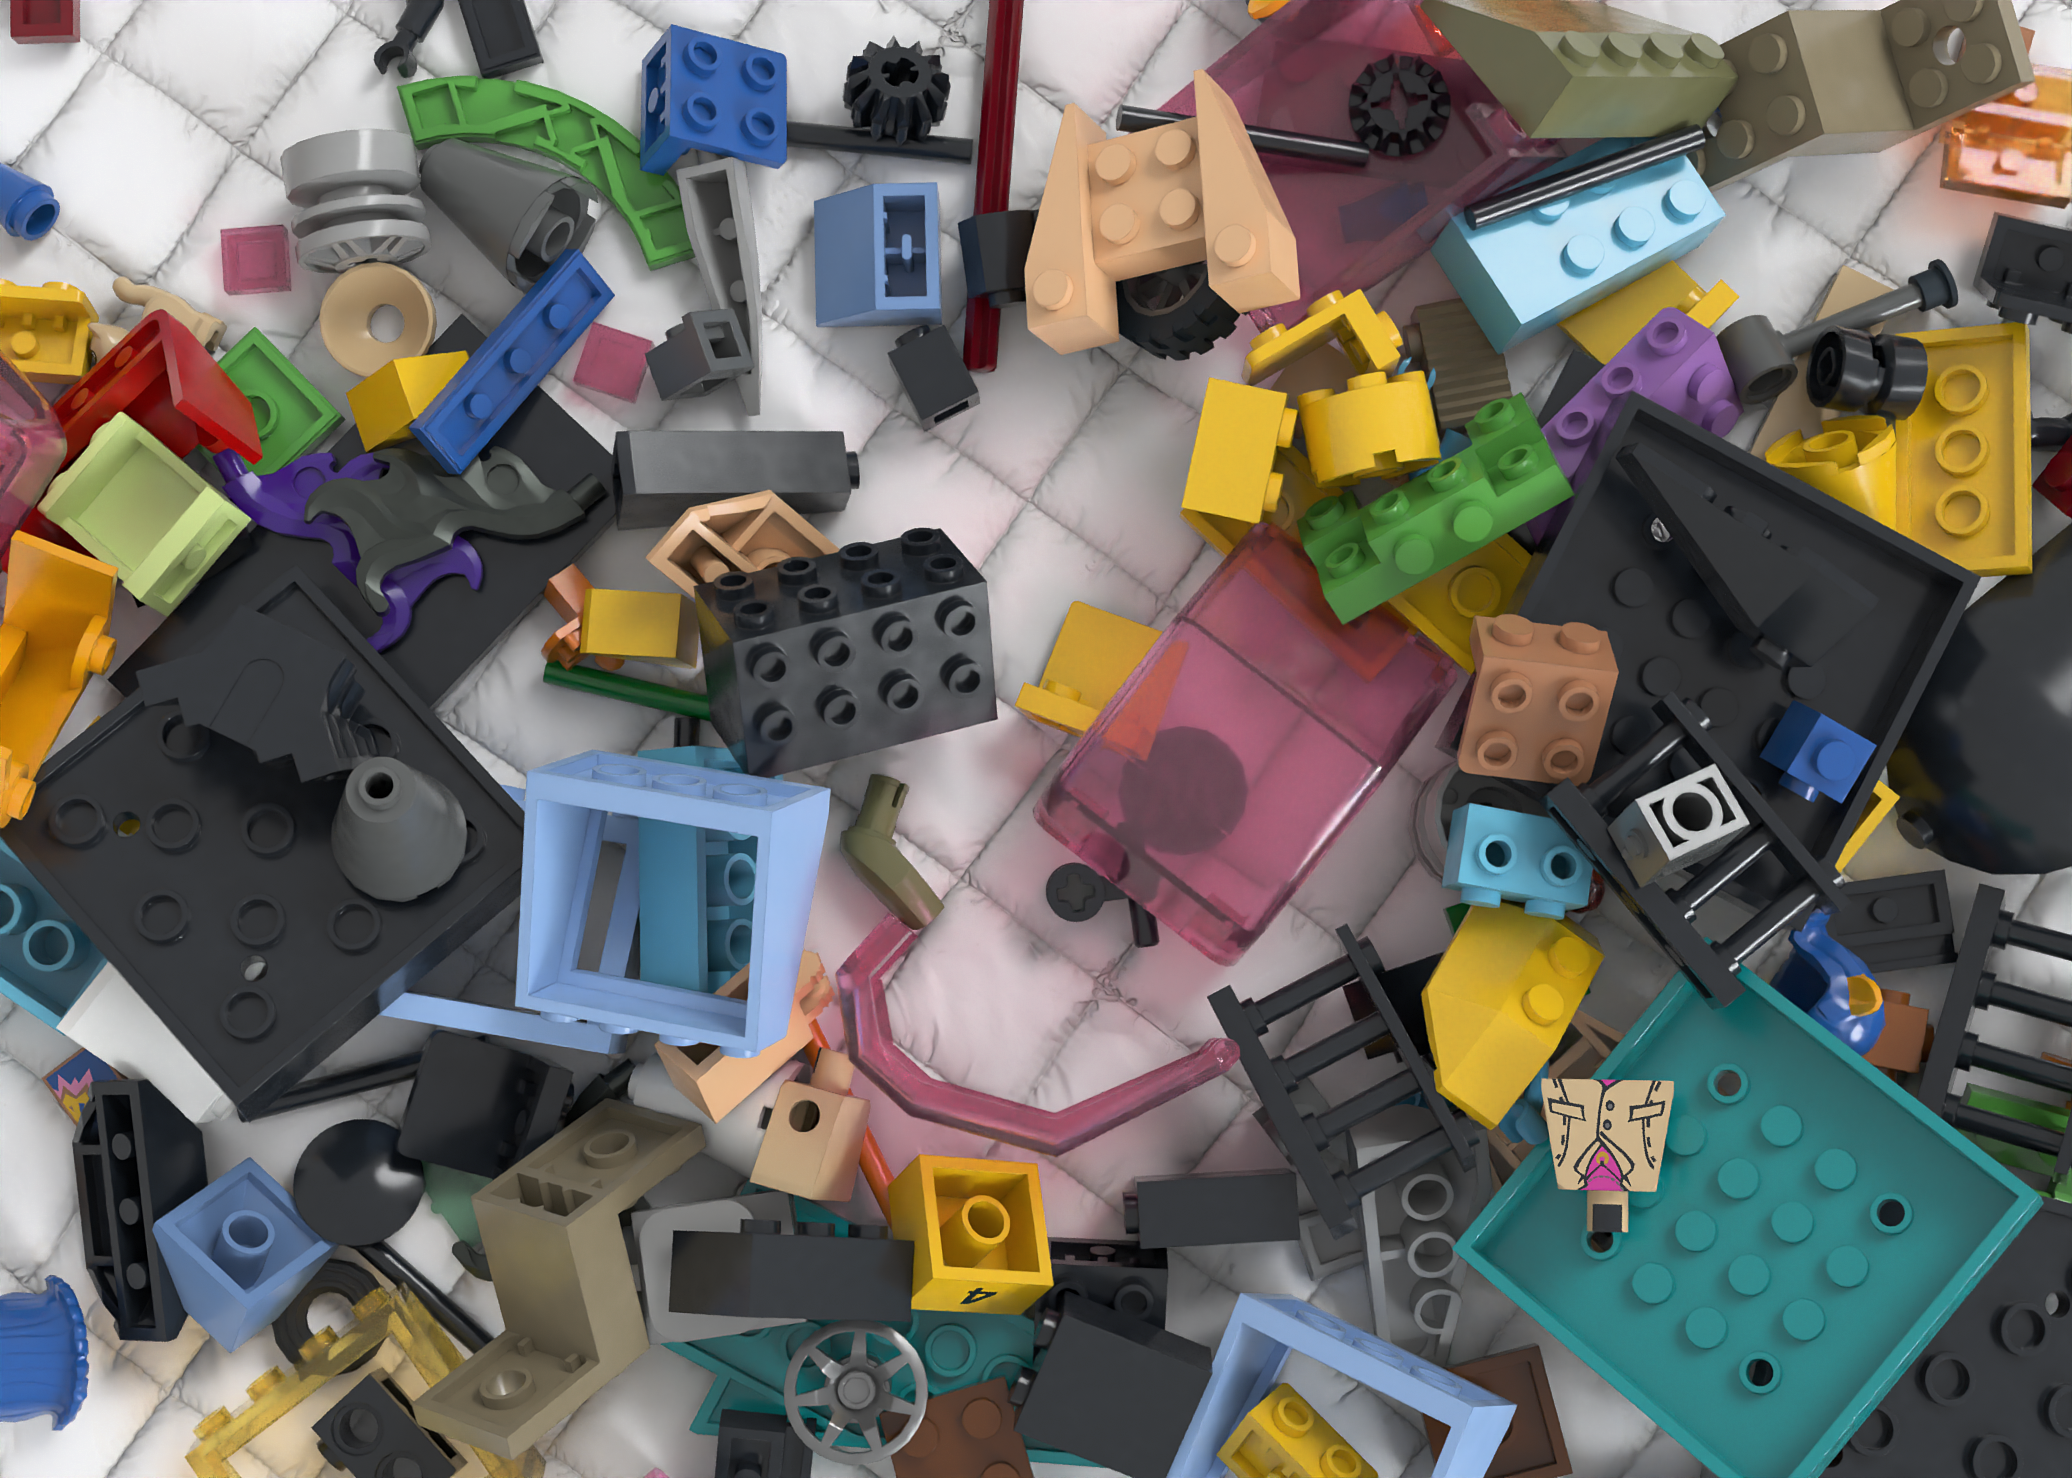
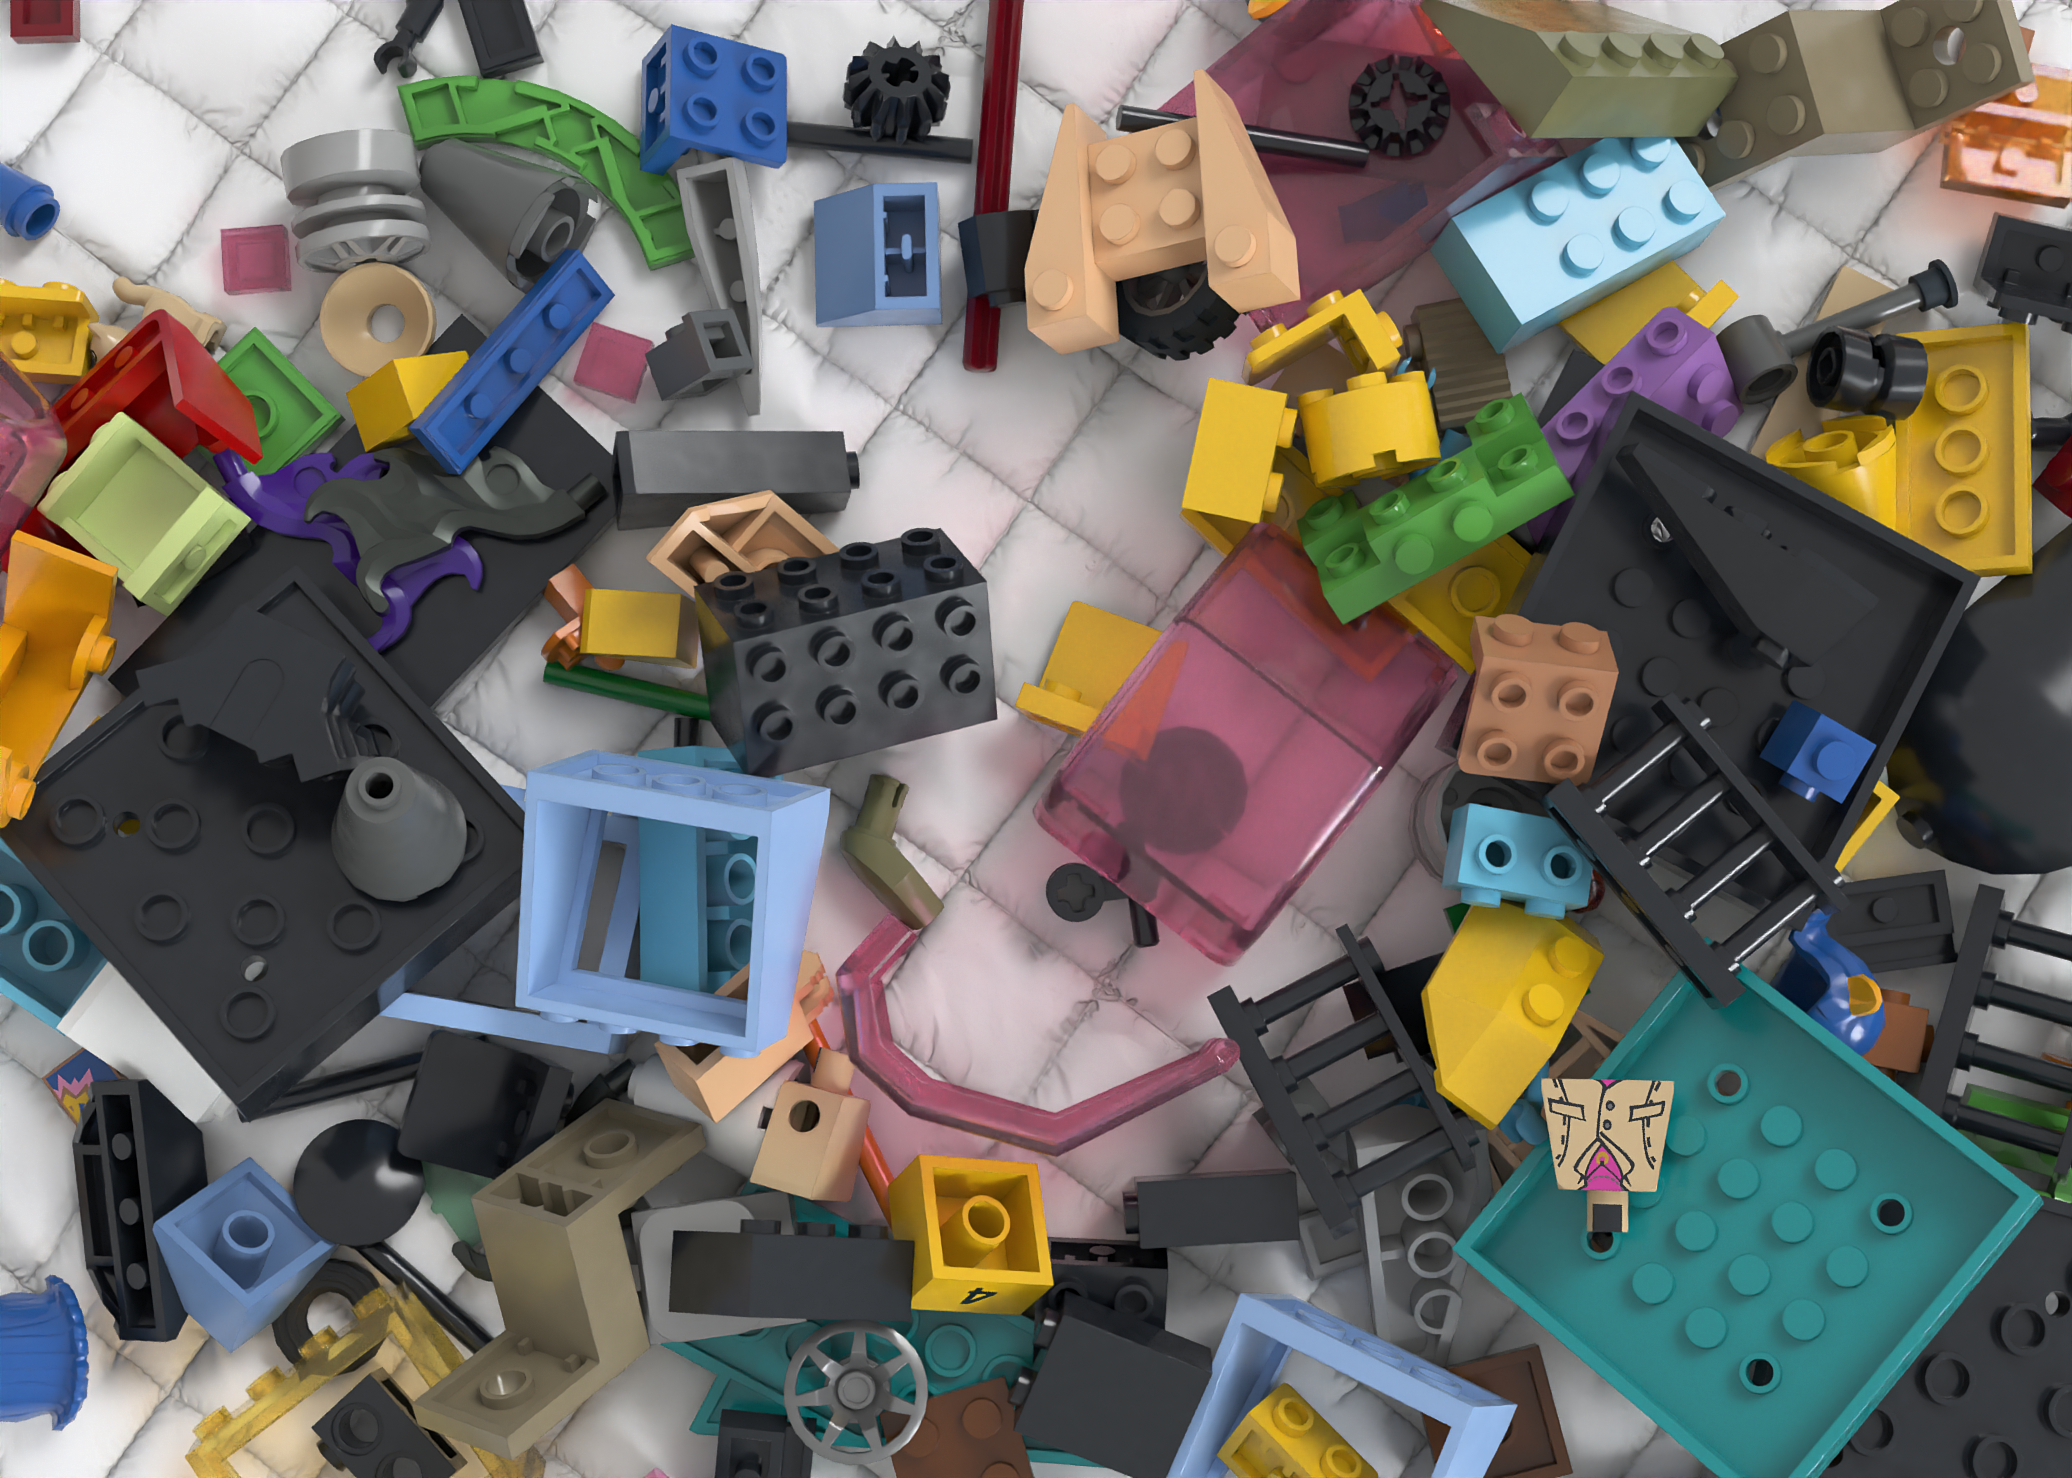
(933, 375): black brick -> none
(1584, 177): black bar -> none
(1677, 825): dark grey head -> none

